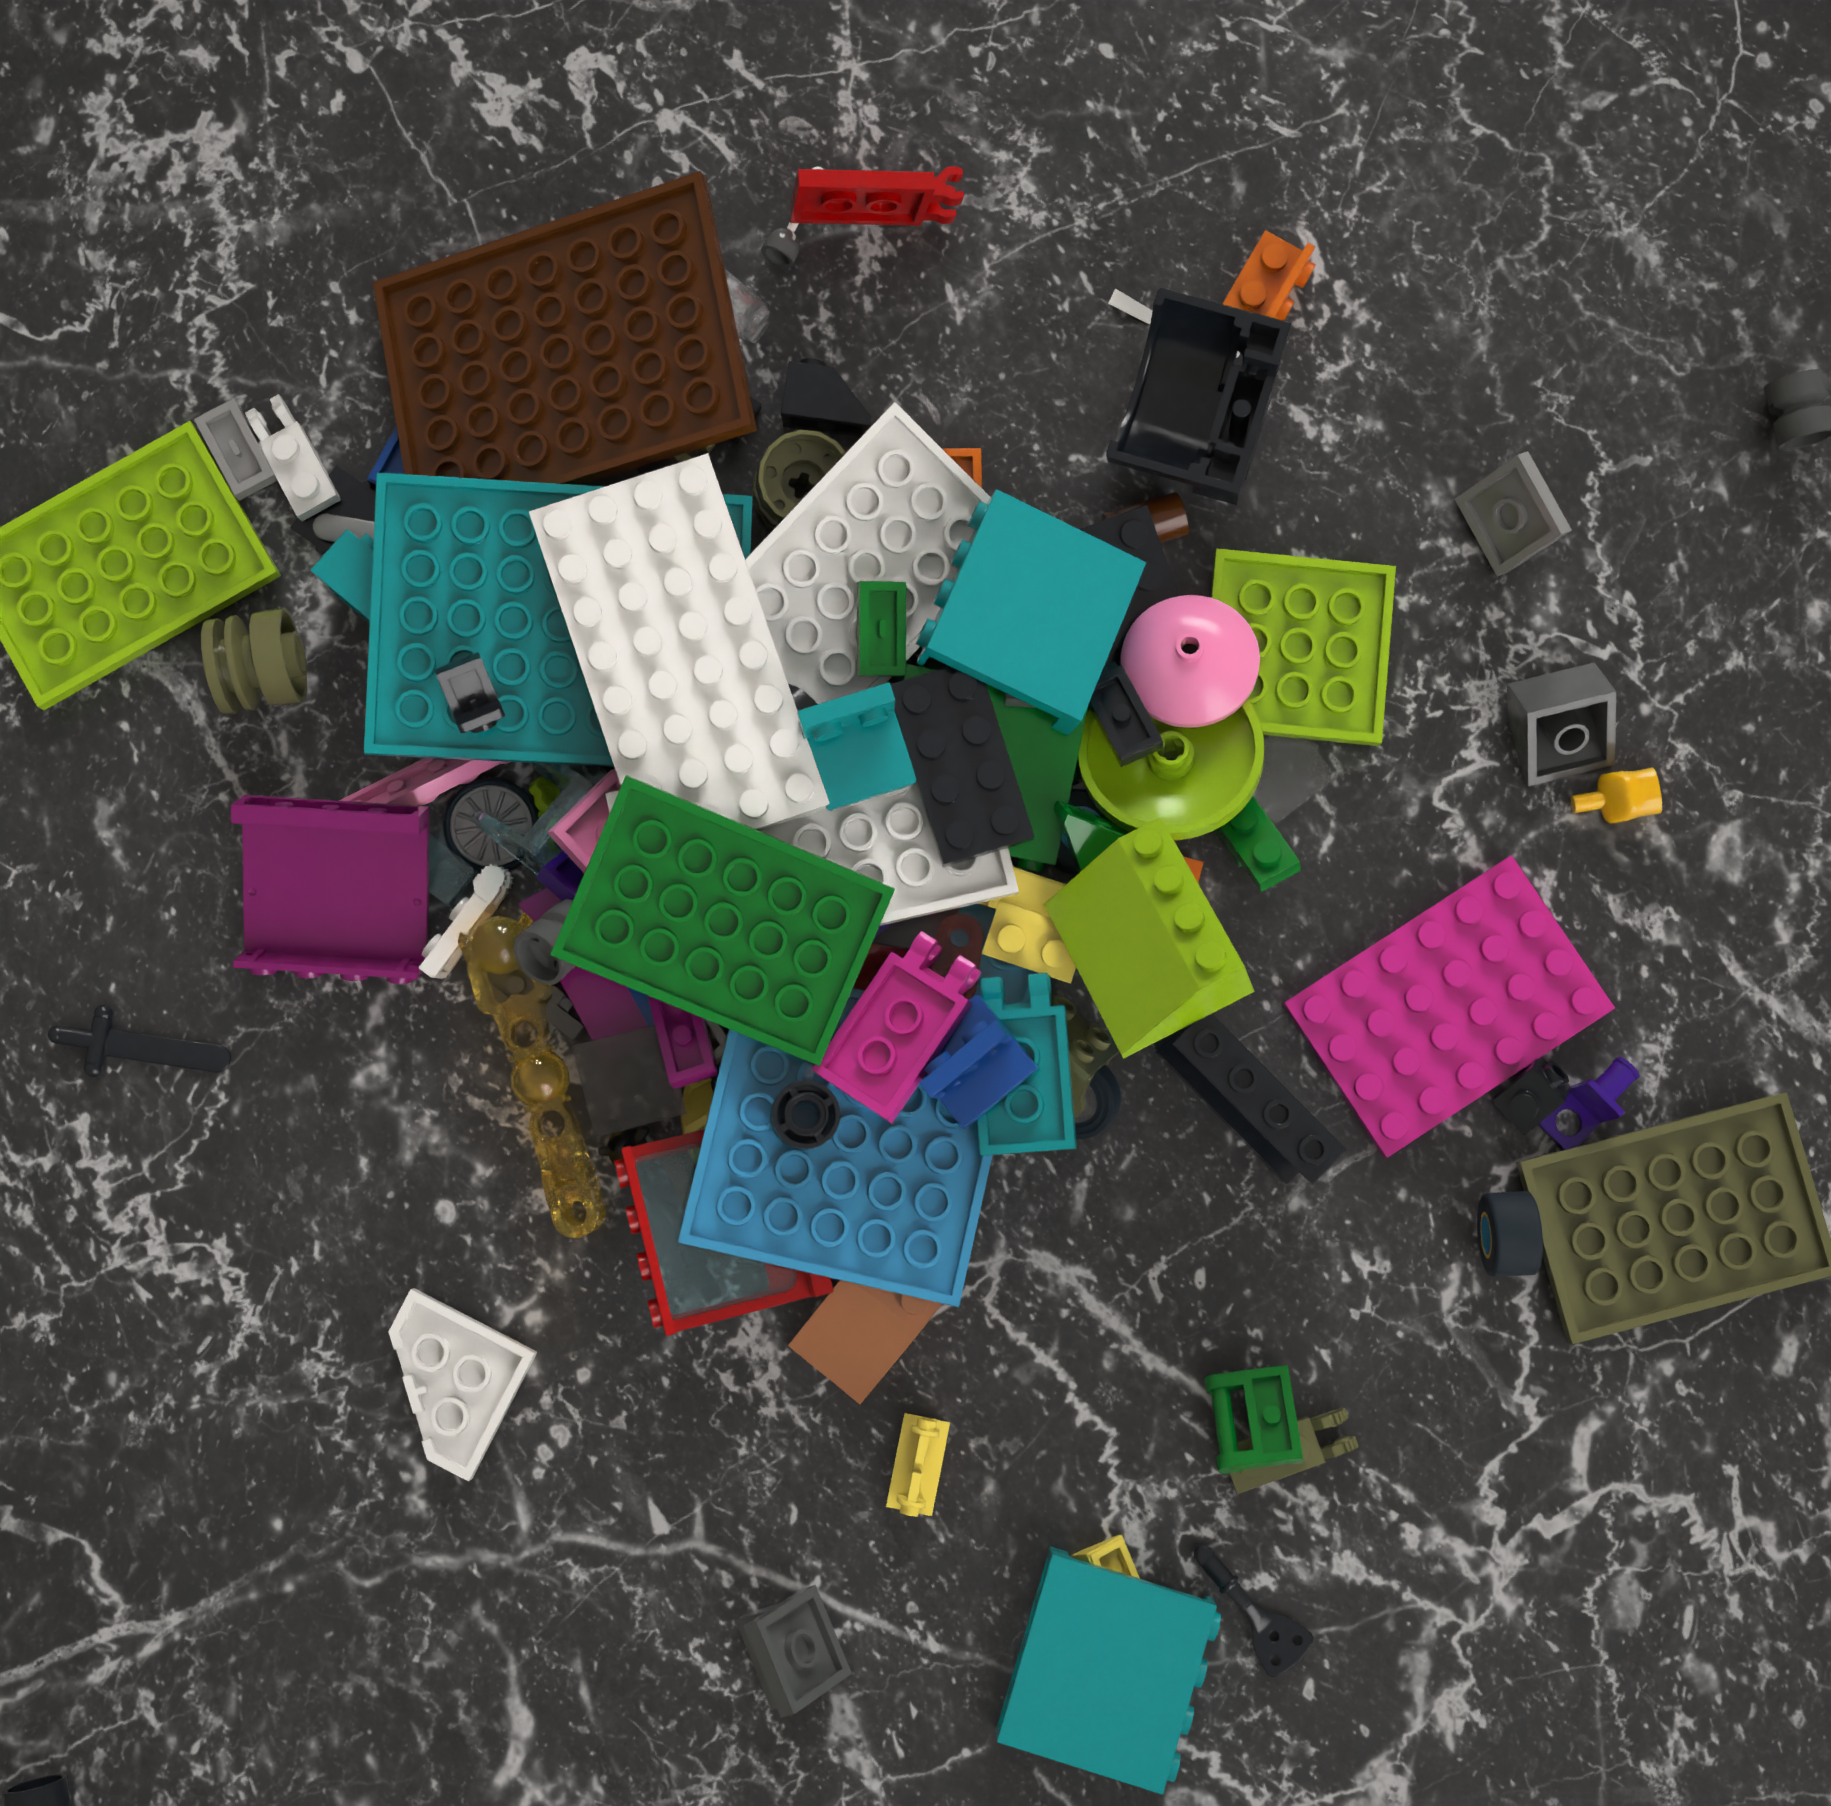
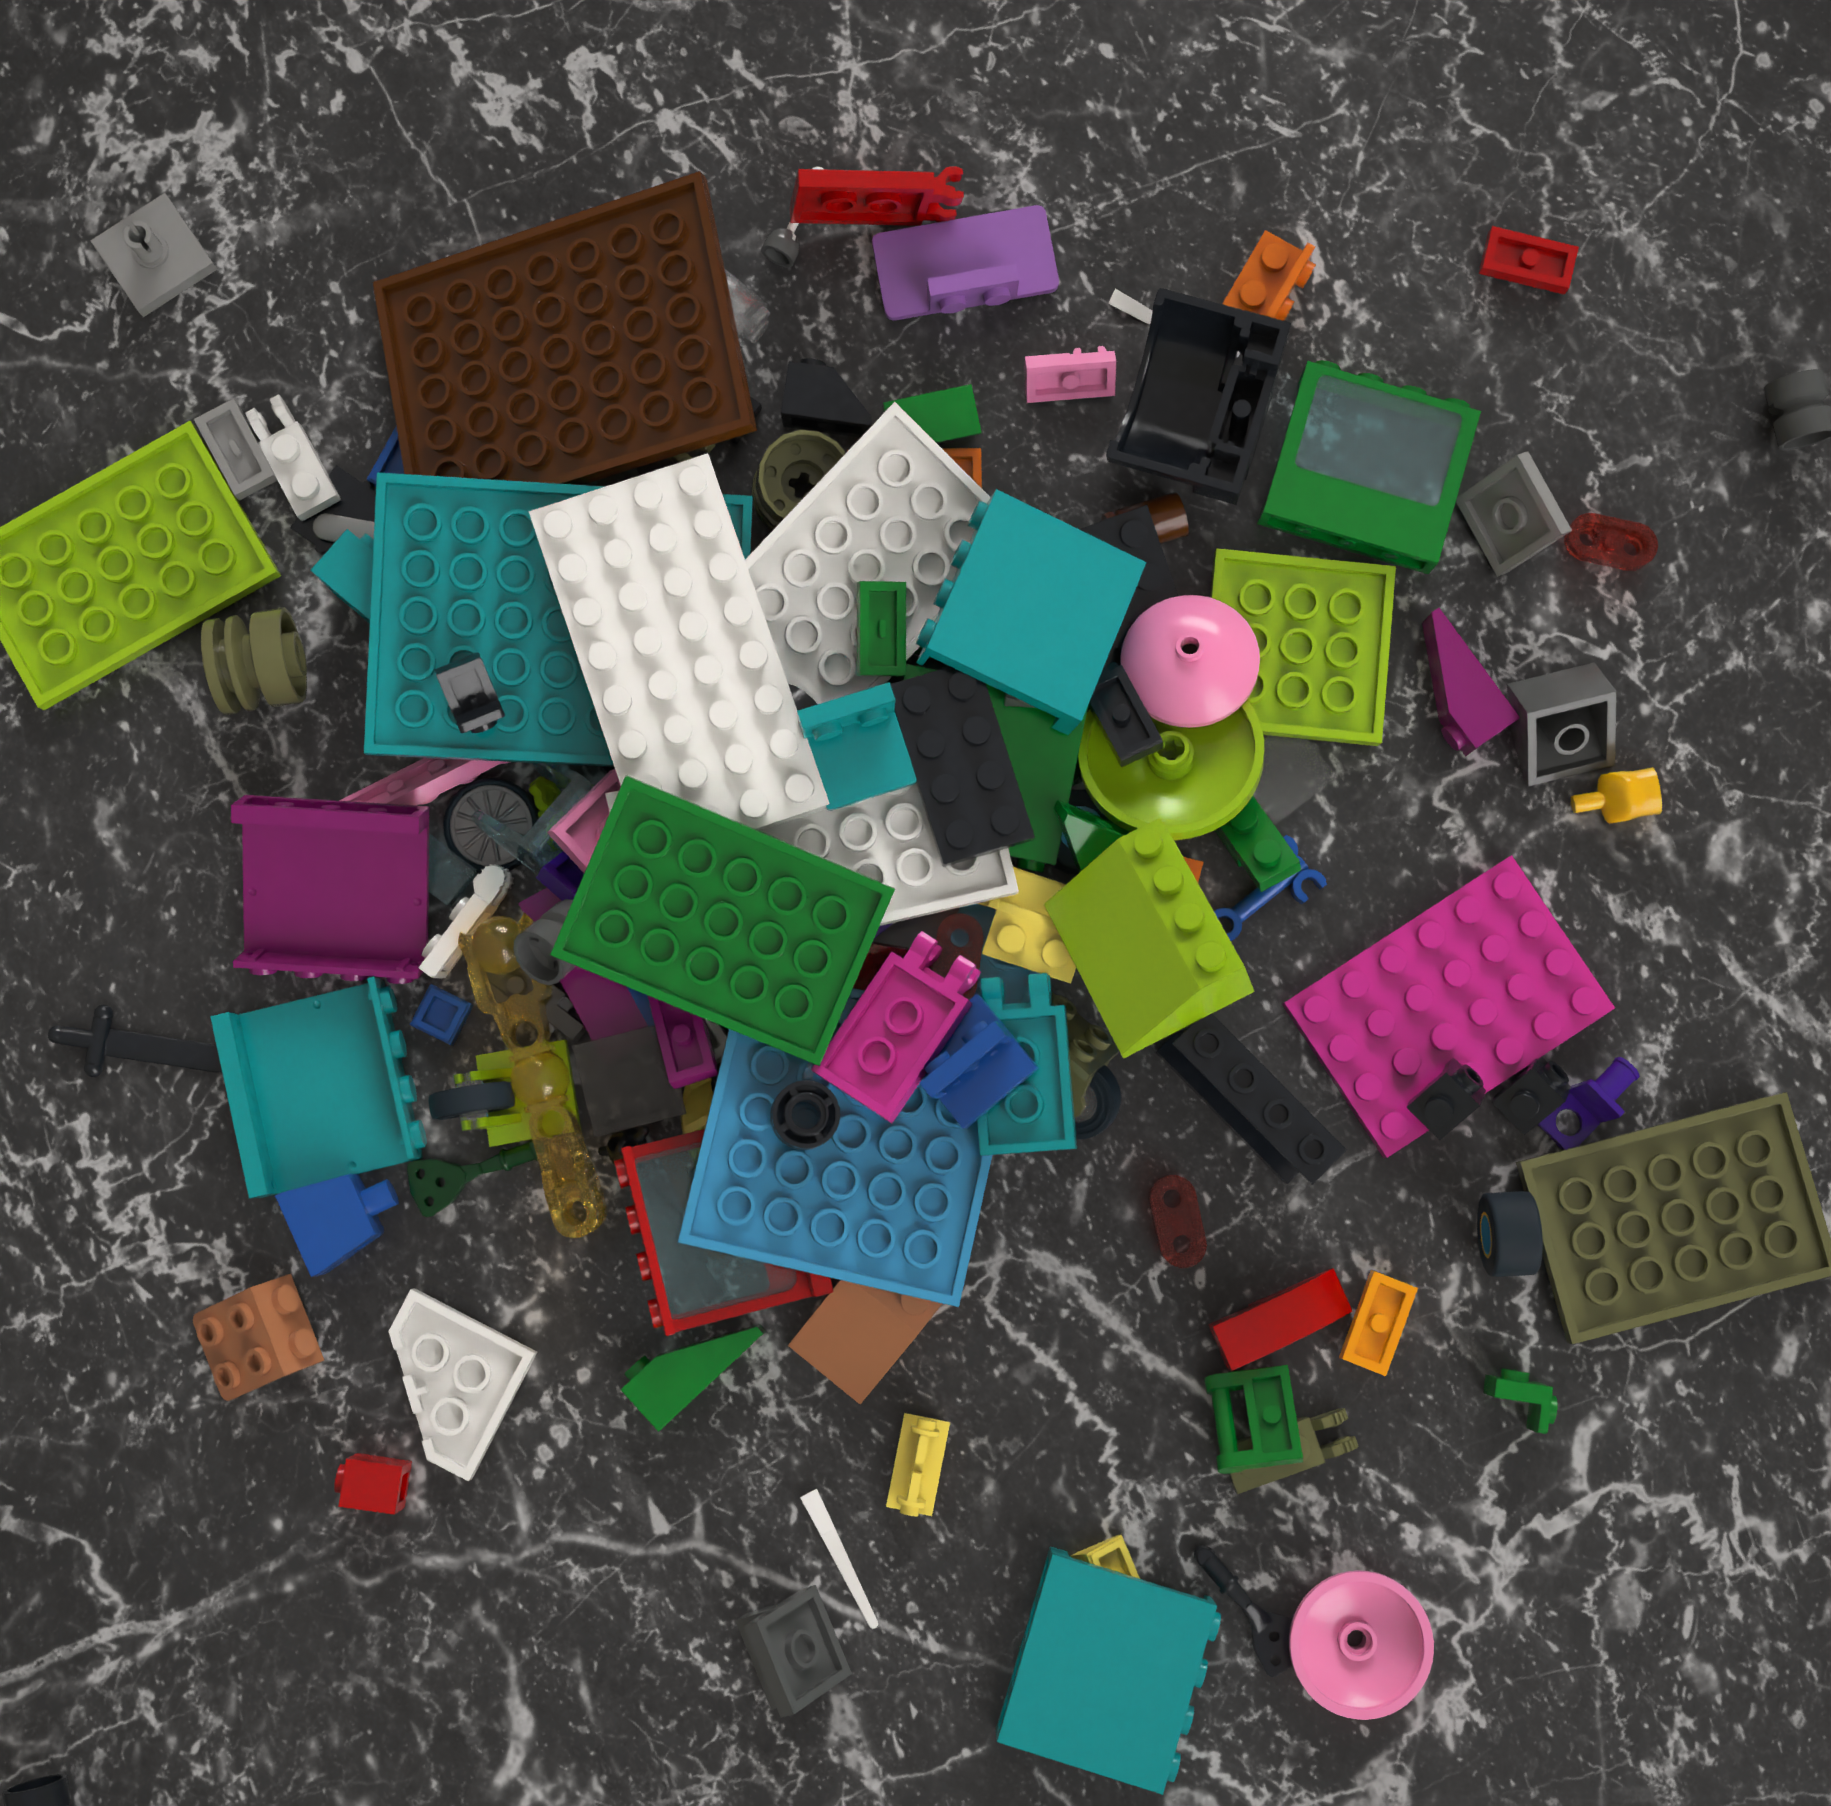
(153, 255): none -> light grey tile
(257, 1337): none -> nougat bracket
(318, 1088): none -> teal panel
(335, 1218): none -> blue torso
(373, 1483): none -> red brick
(441, 1014): none -> blue tile
(458, 1176): none -> dark green piece
(488, 1102): none -> plate
(678, 1376): none -> green slope
(823, 1523): none -> white sticker
(943, 413): none -> green hinge
(965, 263): none -> medium lavender bracket
(1070, 375): none -> bright pink plate
(1178, 1220): none -> clear red plate
(1257, 899): none -> blue bar
(1280, 1319): none -> red slope
(1370, 466): none -> panel
(1378, 1323): none -> light orange plate
(1386, 1665): none -> bright pink dish
(1448, 1098): none -> black bracket
(1464, 693): none -> magenta slope
(1516, 1386): none -> green bracket
(1528, 260): none -> red plate
(1608, 541): none -> clear red plate

